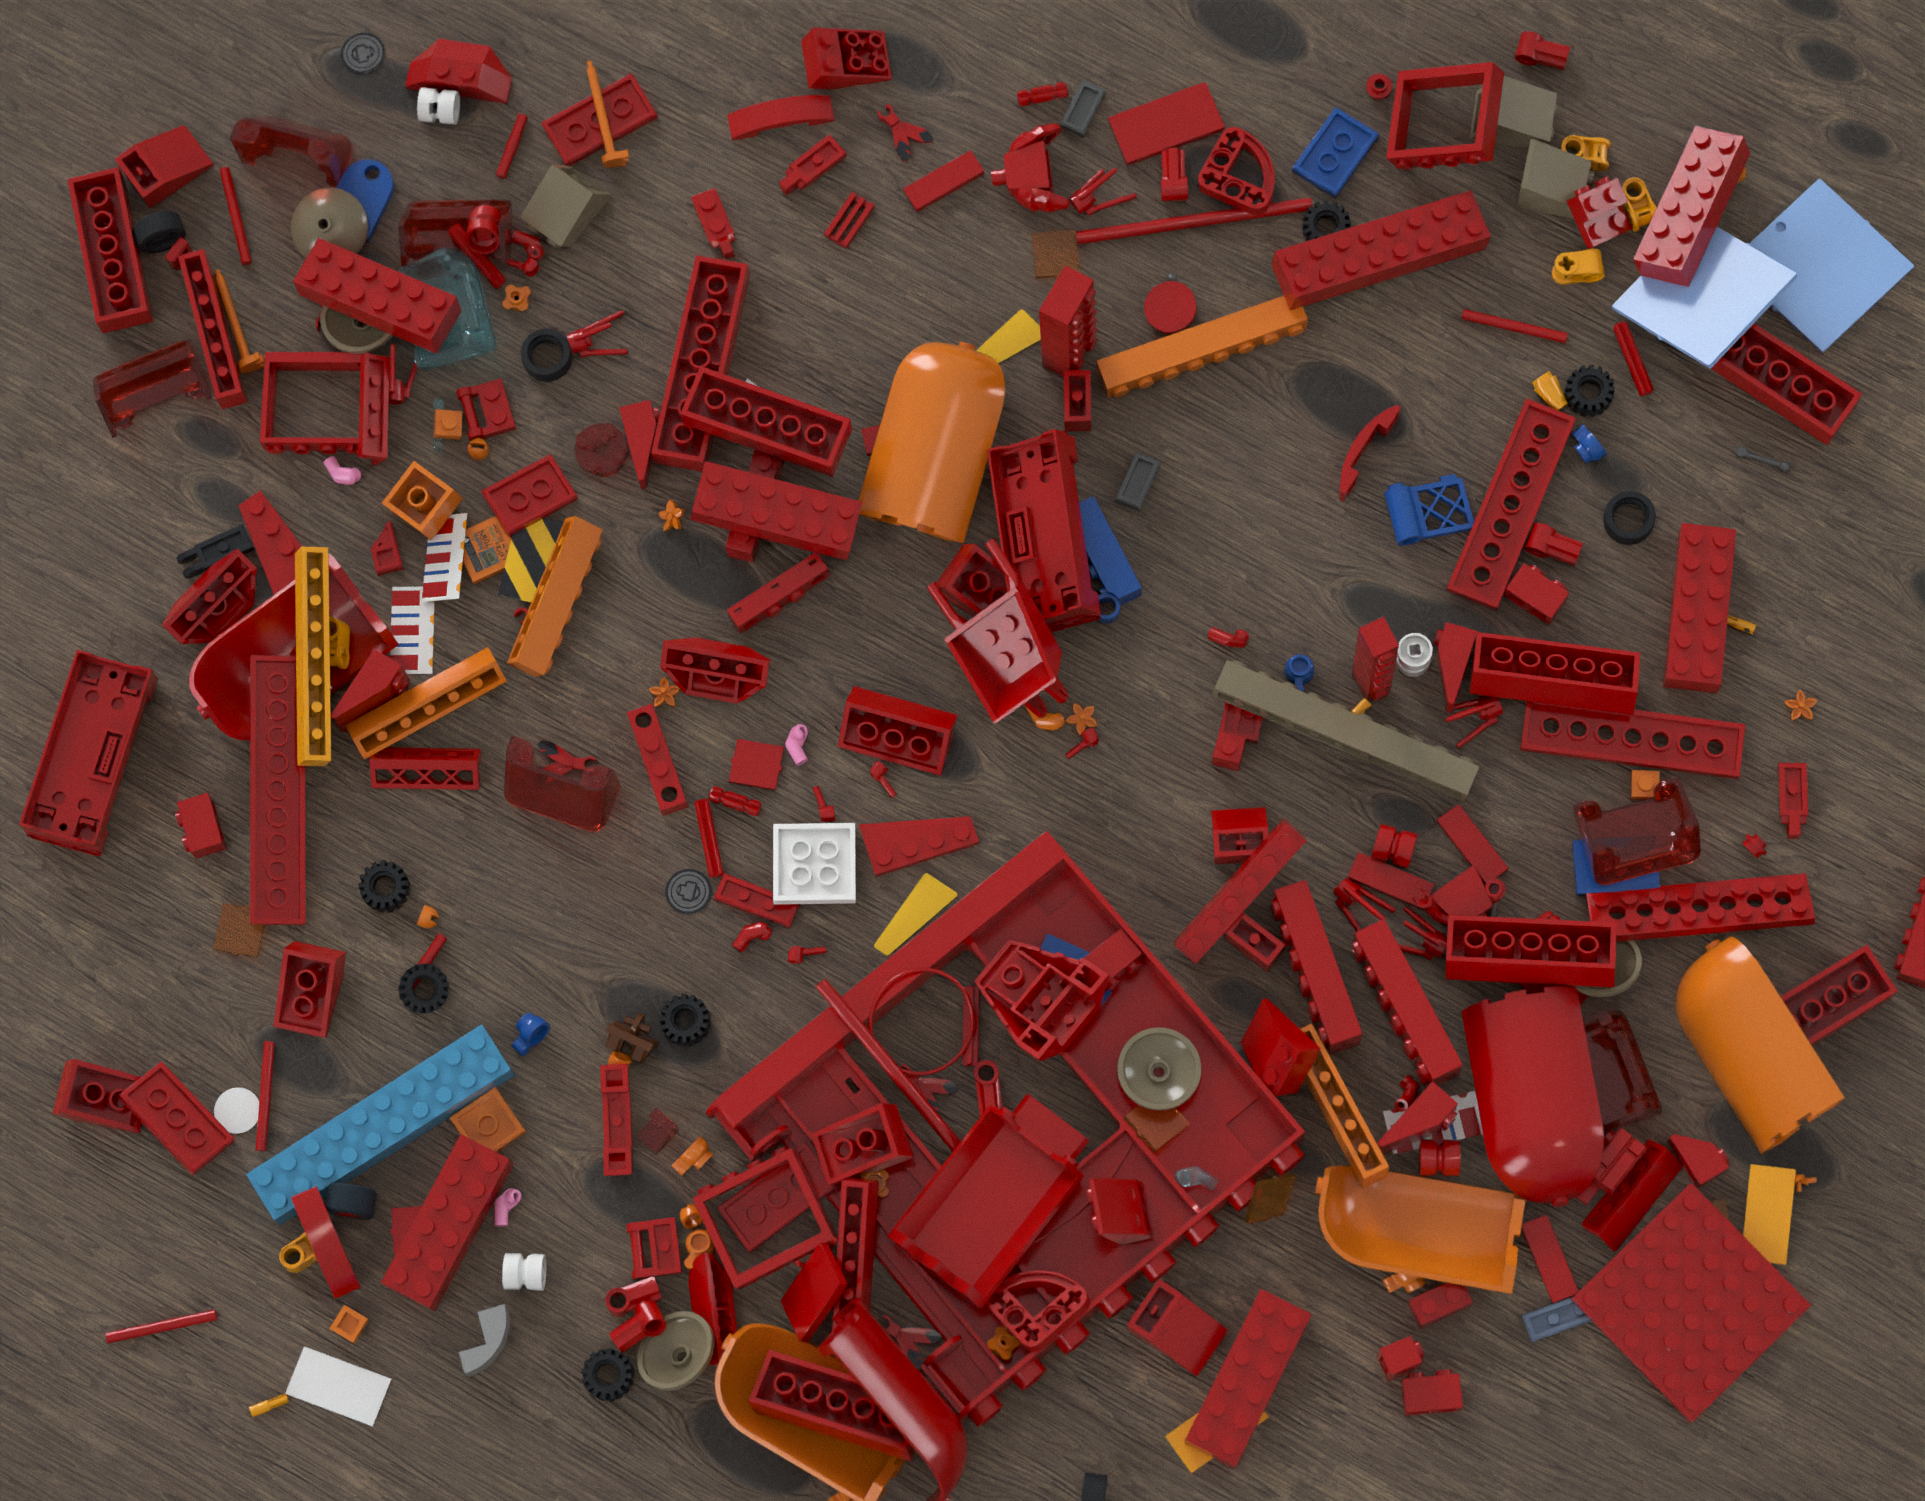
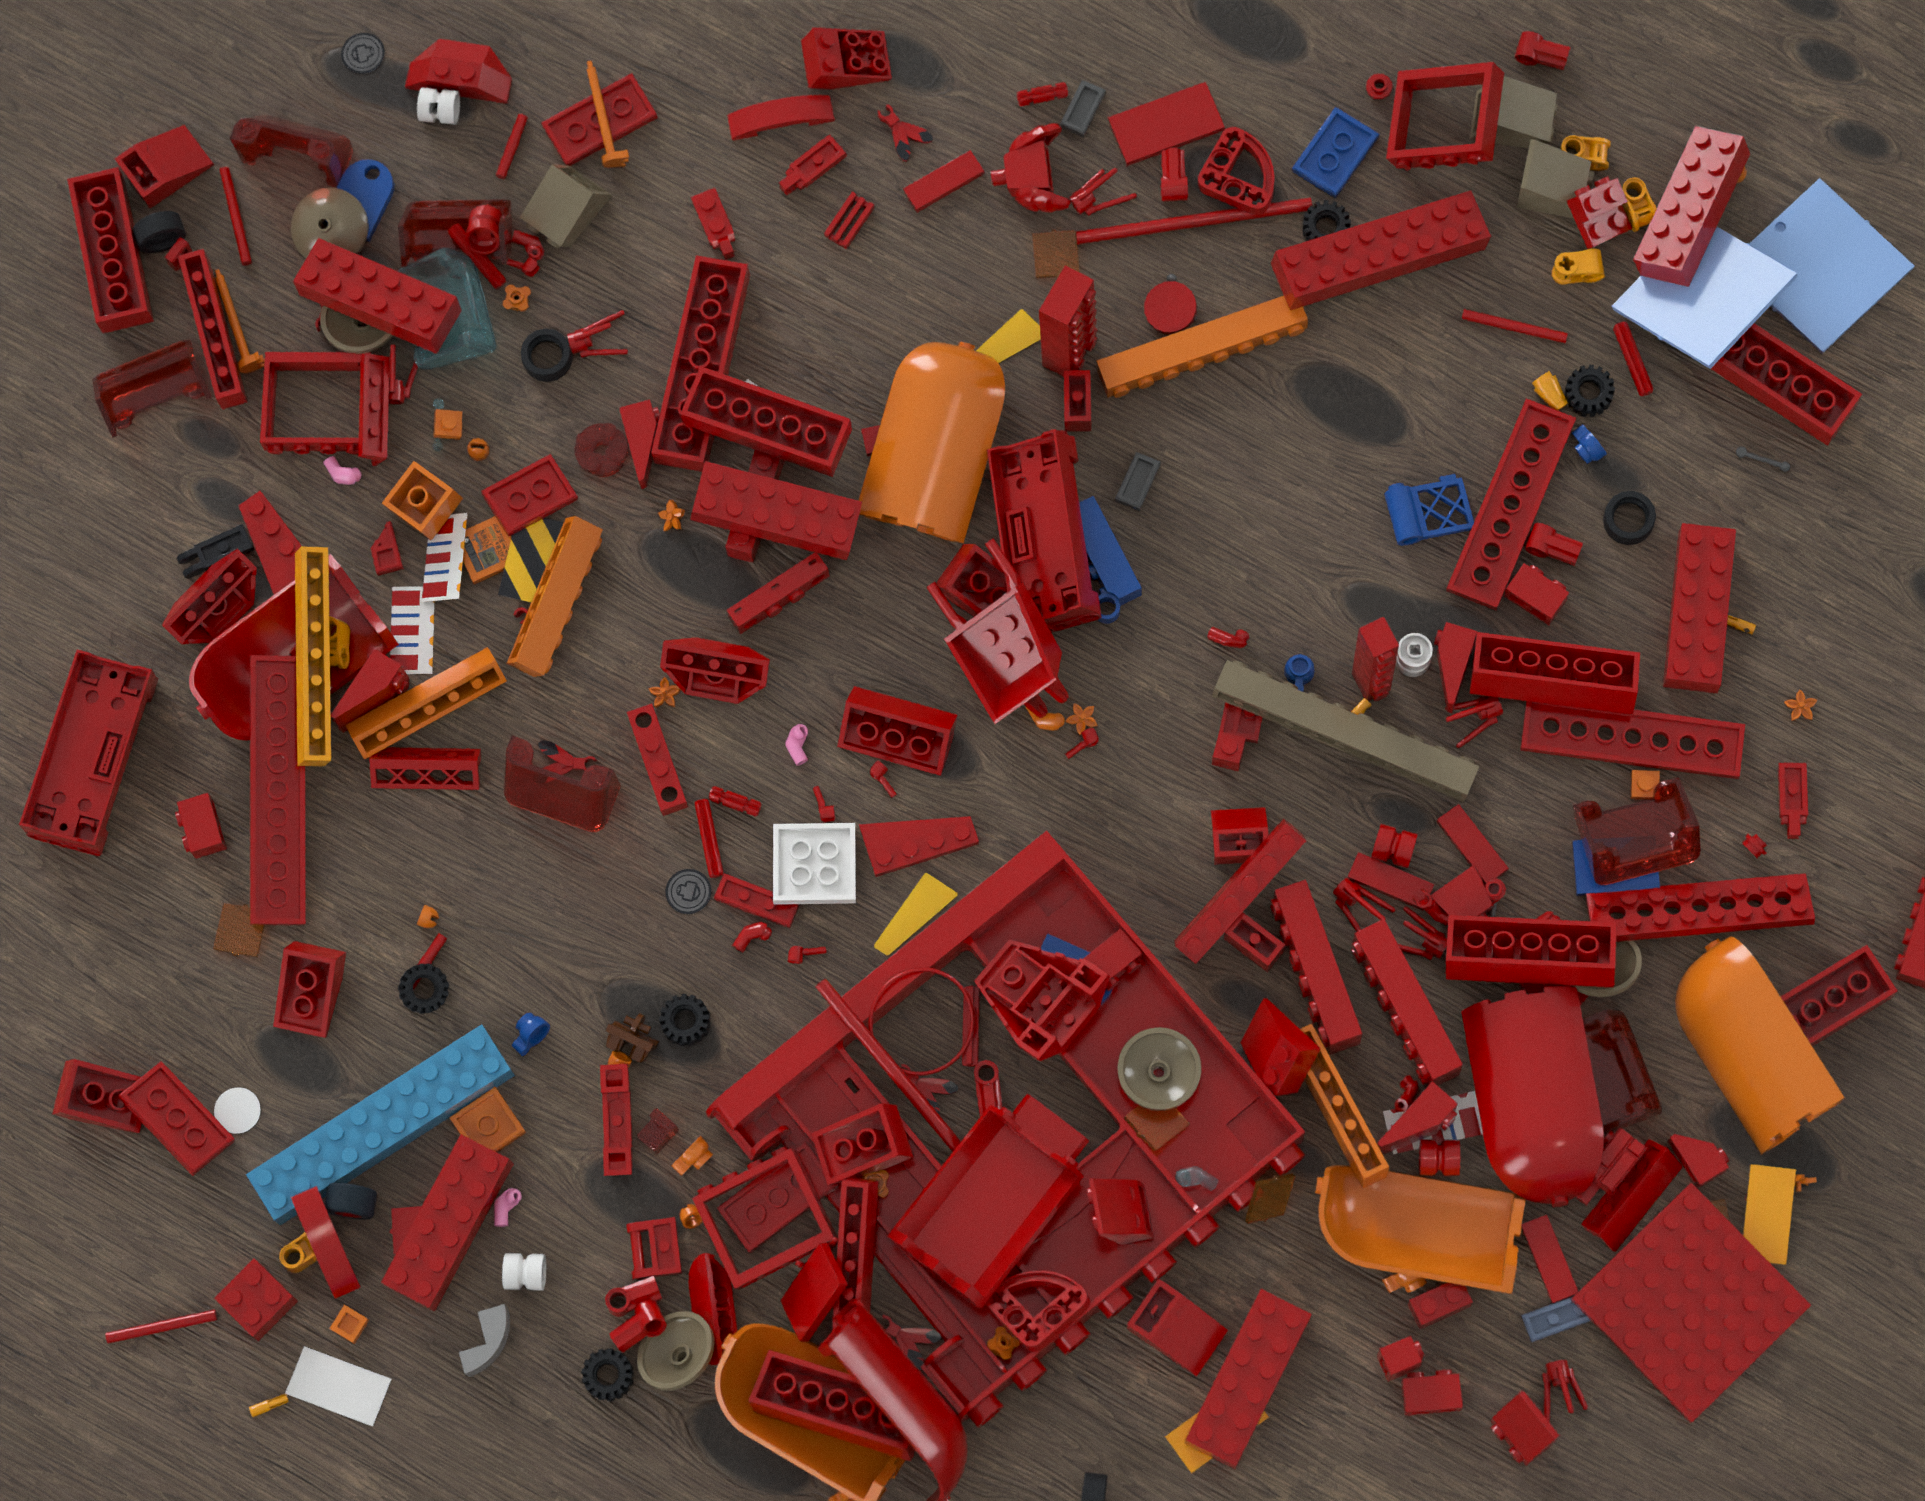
(256, 1299): none -> red brick
(265, 1096): red bar -> none
(375, 873): black tyre -> none
(495, 409): red plate -> none
(696, 1244): orange piece -> none
(756, 764): red piece -> none
(1382, 424): red slope -> none
(1523, 1429): none -> red slope
(1559, 1375): none -> red plant

